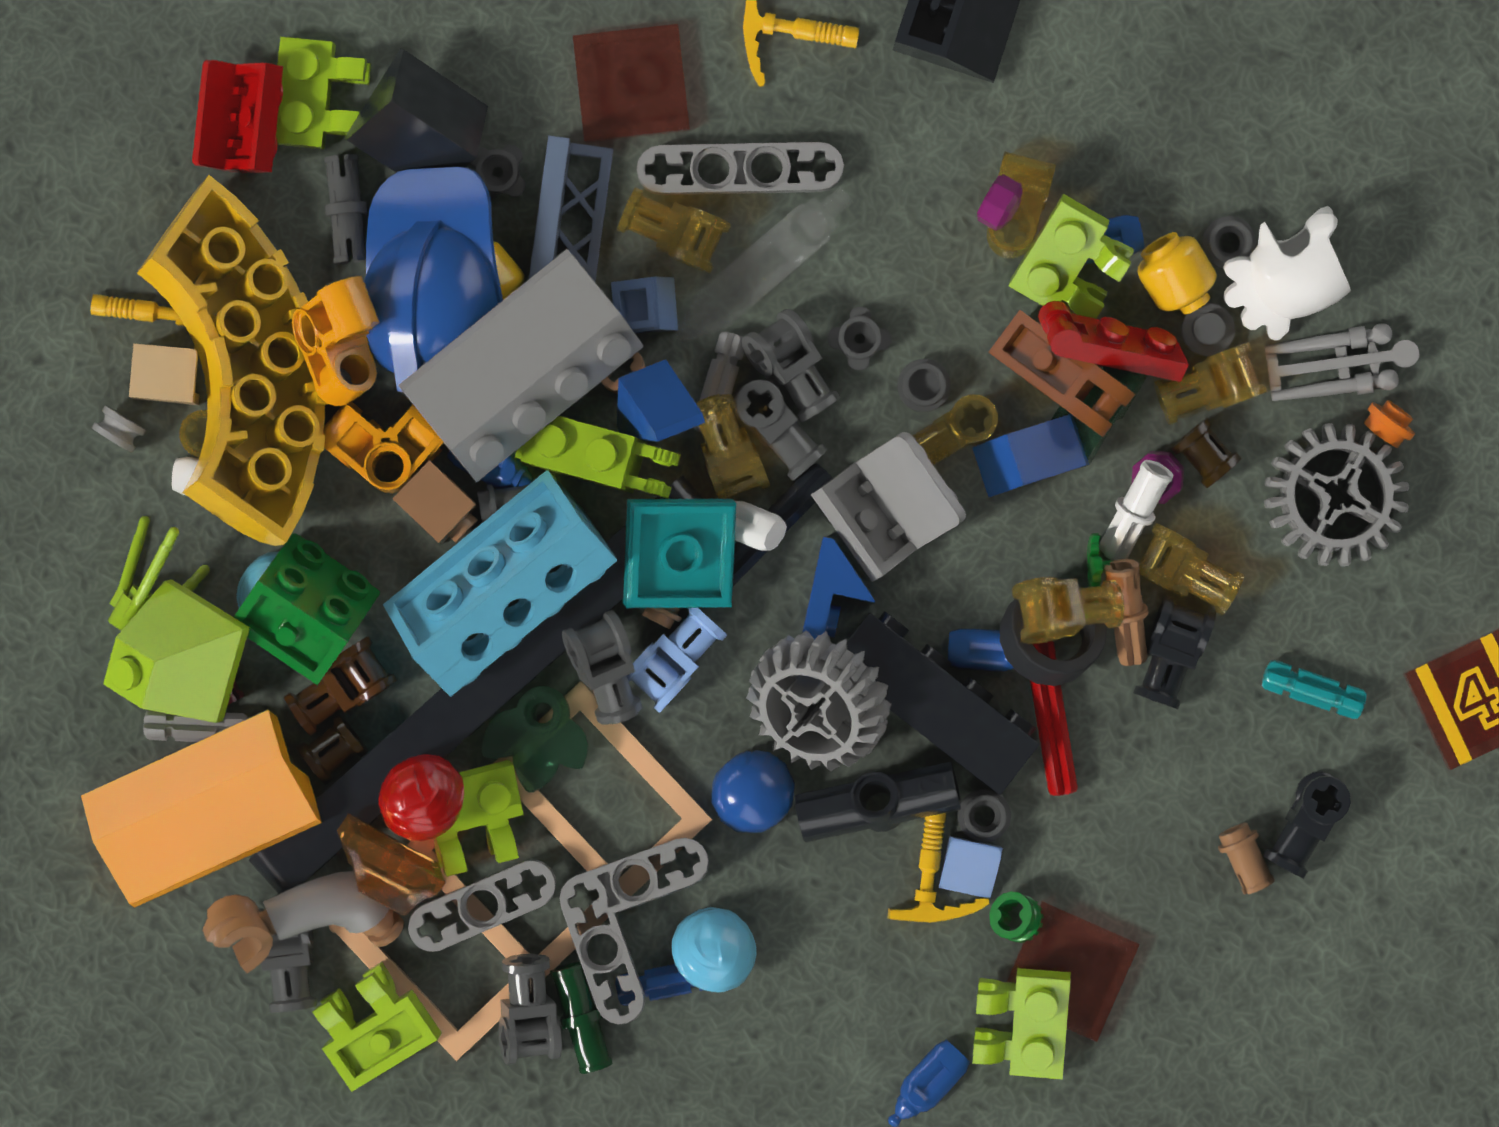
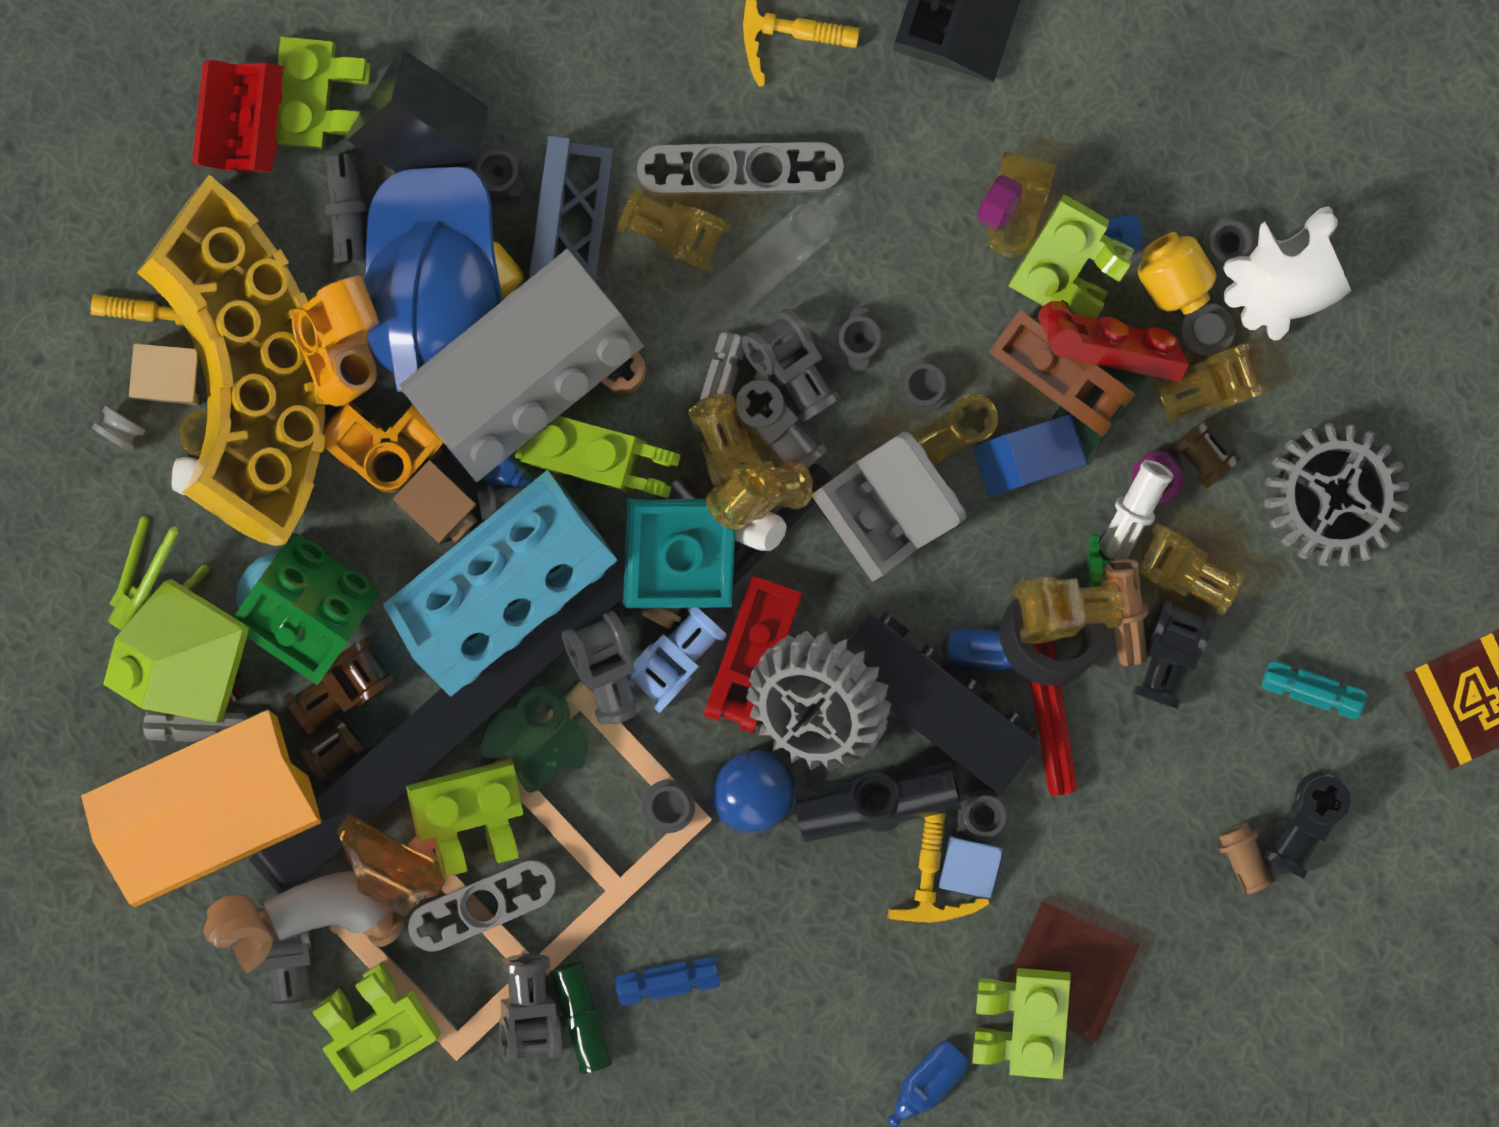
(421, 797): red piece -> none
(613, 901): light grey beam -> none
(631, 83): clear red tile -> none
(647, 303): medium blue slope -> none
(655, 404): blue slope -> none
(668, 806): none -> dark grey plate
(714, 949): medium azure piece -> none
(757, 490): none -> clear yellow connector
(761, 623): none -> red plate
(836, 577): blue slope -> none
(1030, 916): green bush -> none
(1389, 423): orange plate -> none
(1403, 354): light grey piece -> none

